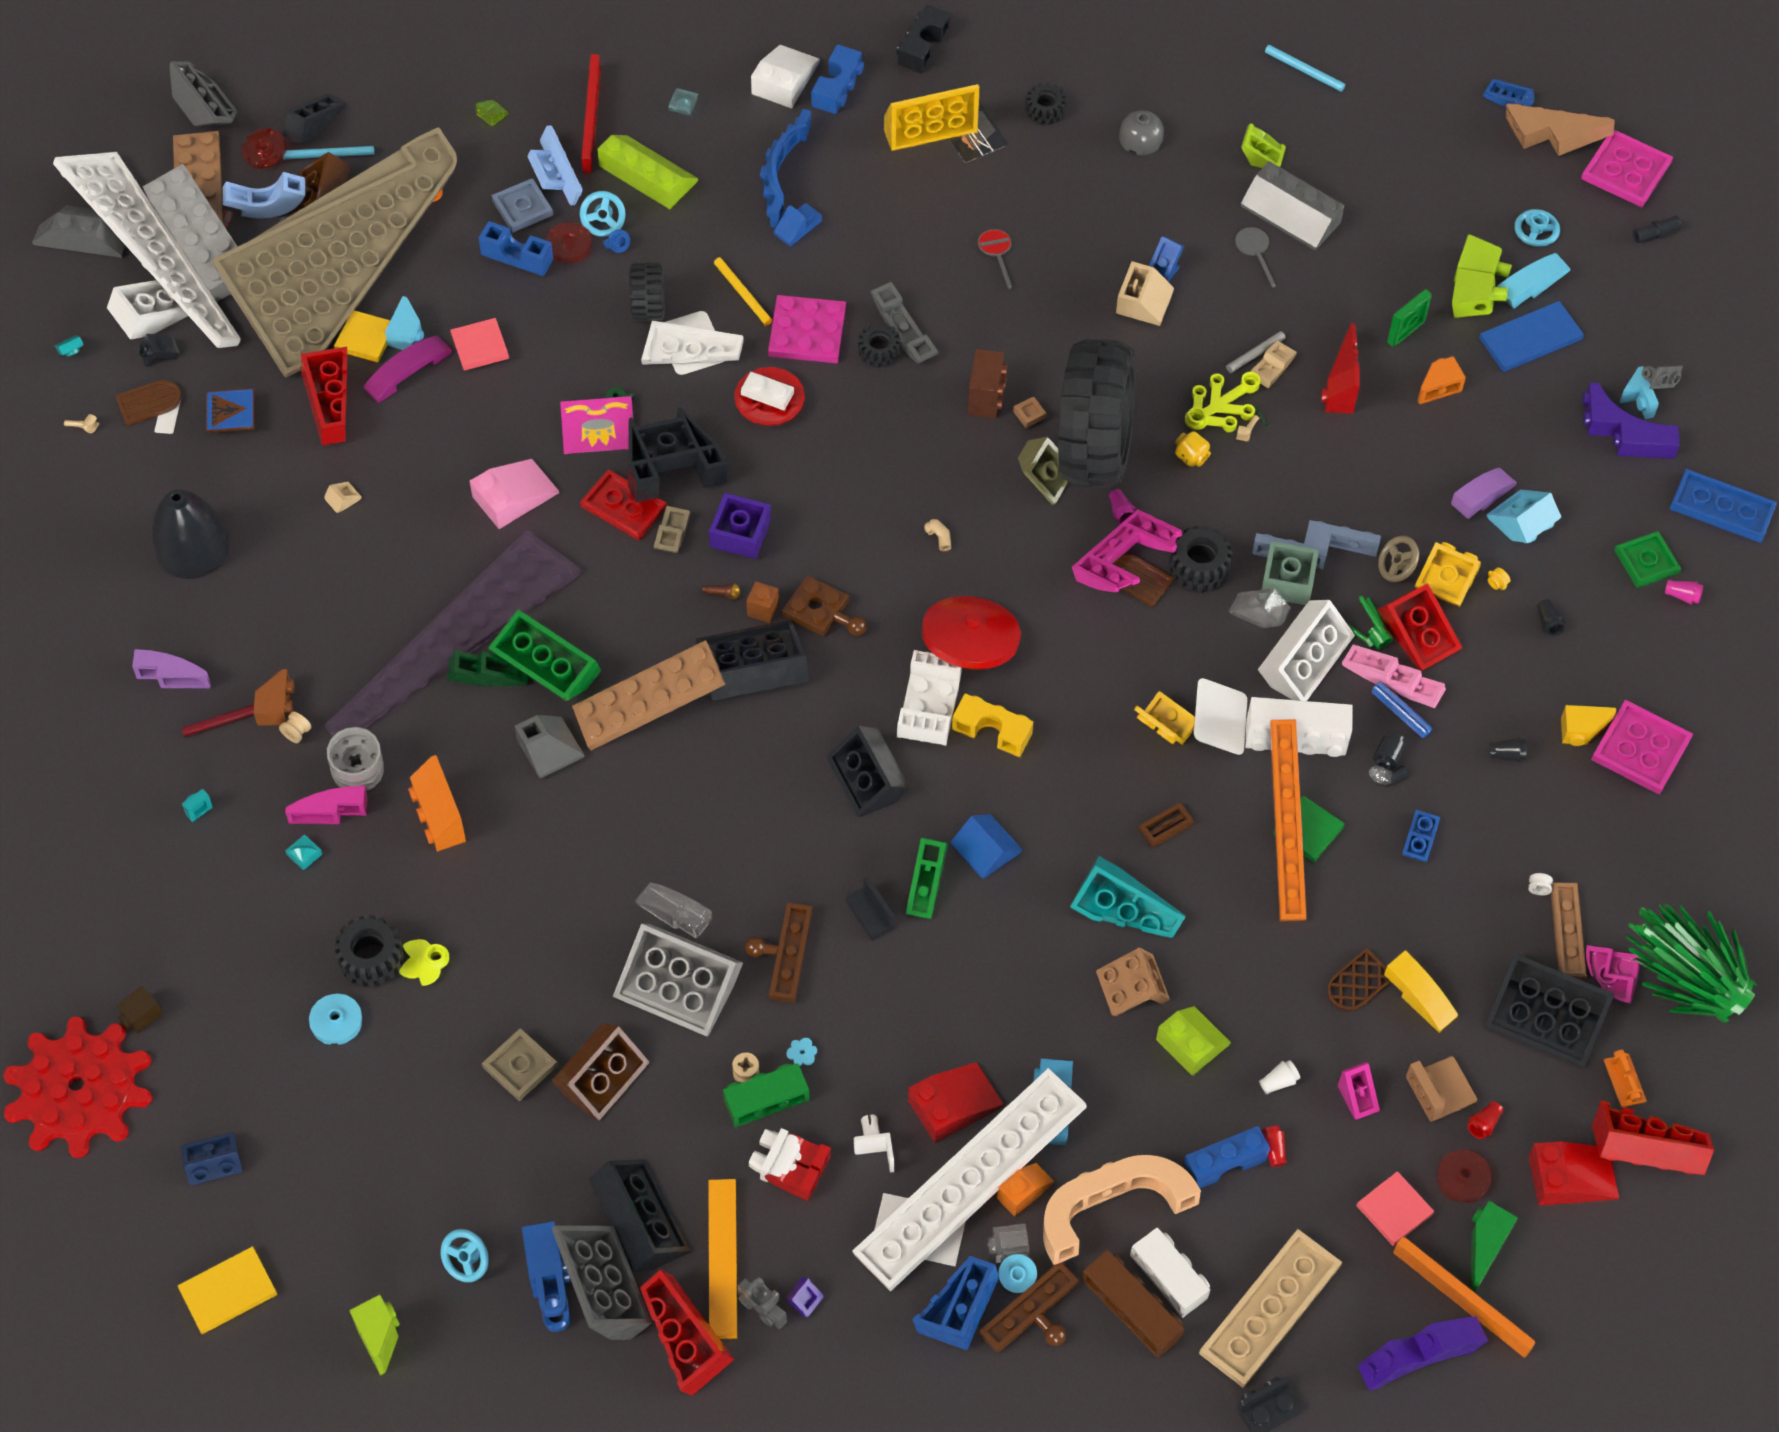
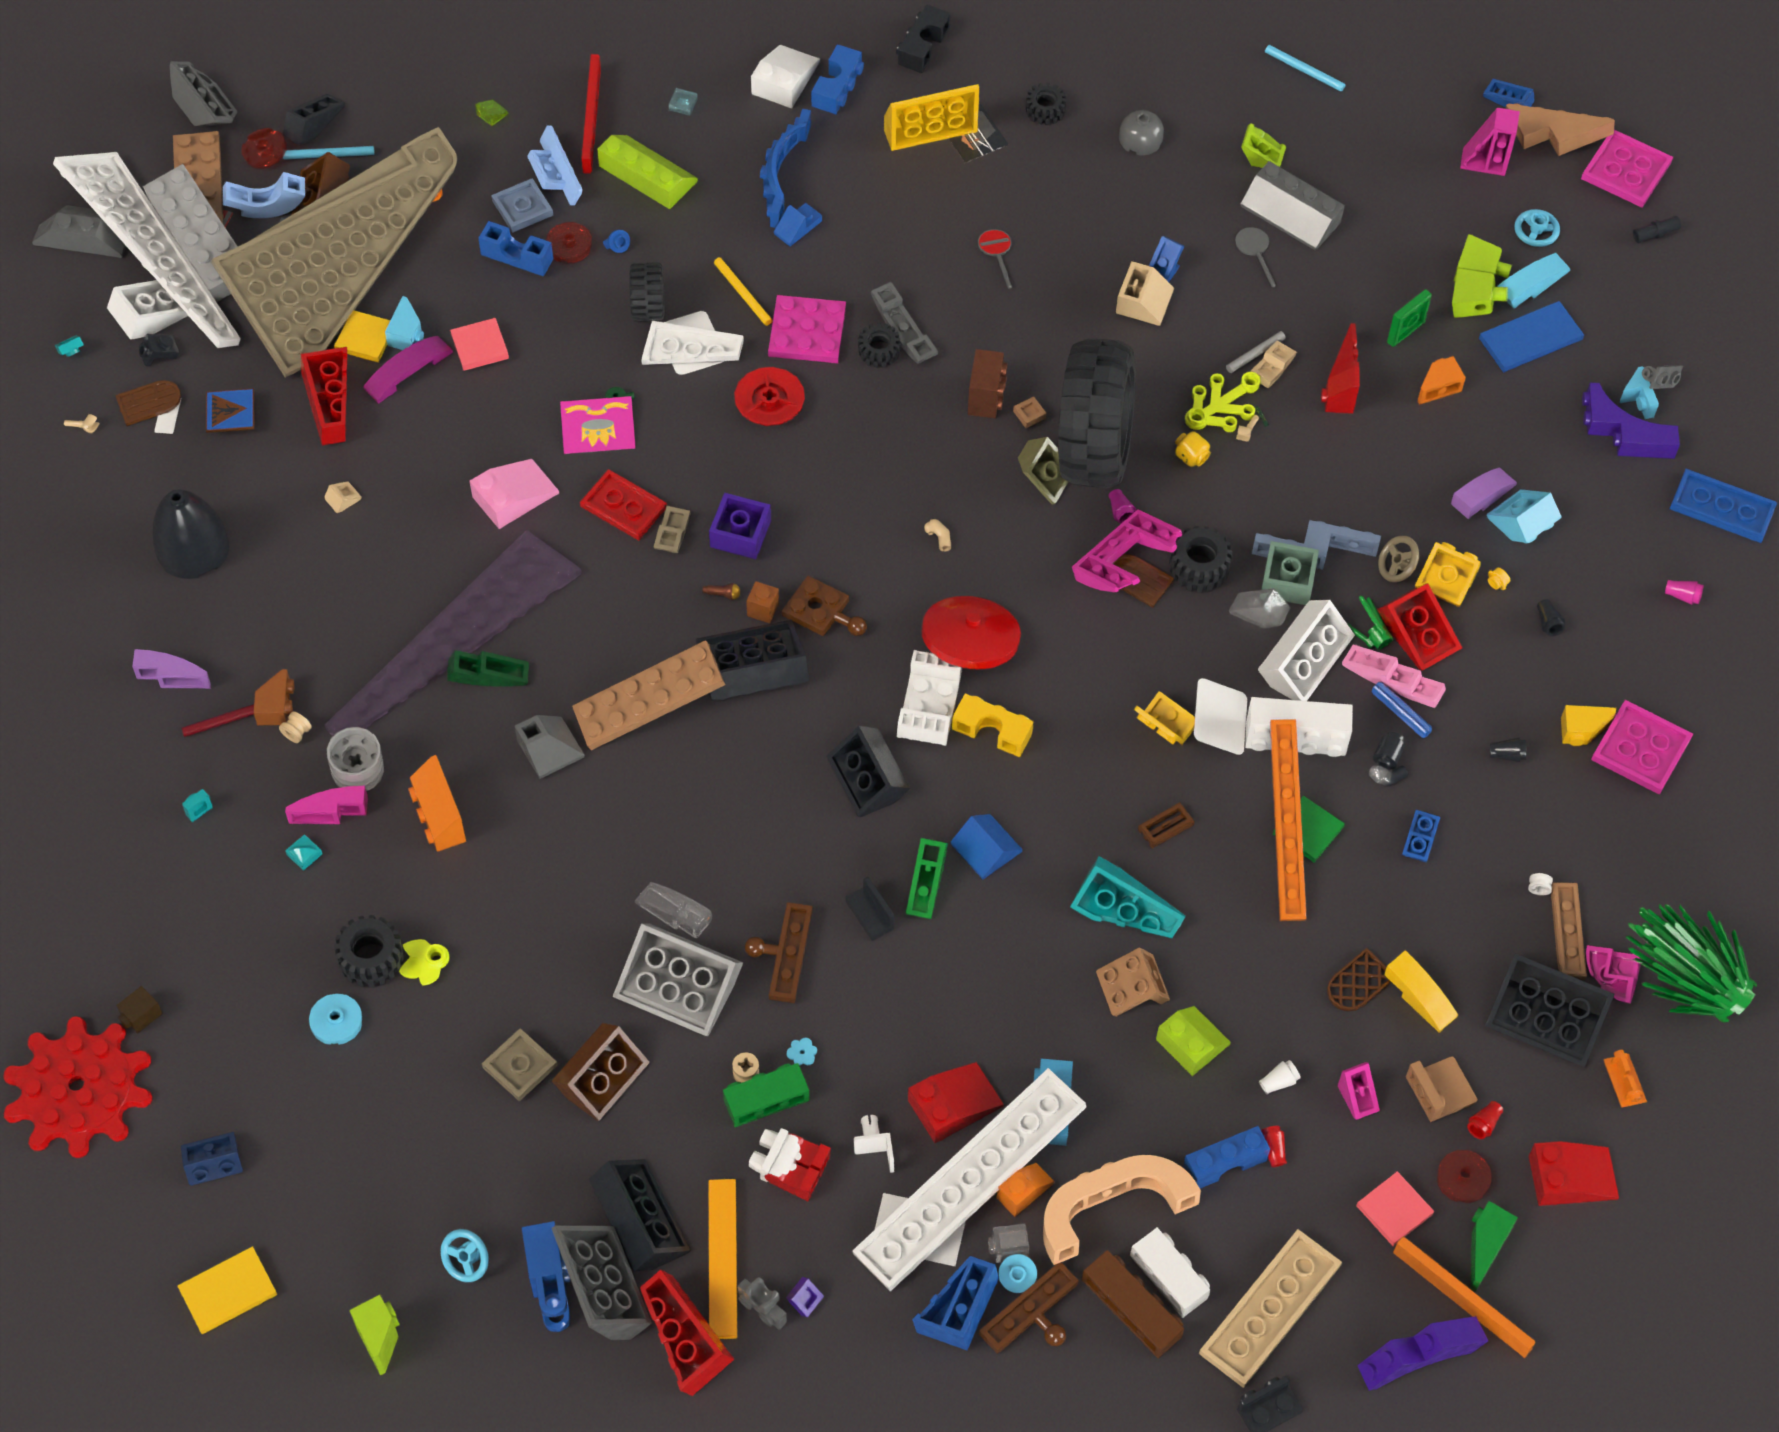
(545, 656): green slope -> none
(607, 196): medium azure piece -> none
(668, 447): black wedge -> none
(767, 391): white plate -> none
(1492, 144): none -> dark pink wedge
(1647, 559): green tile -> none
(1650, 1141): red wedge -> none

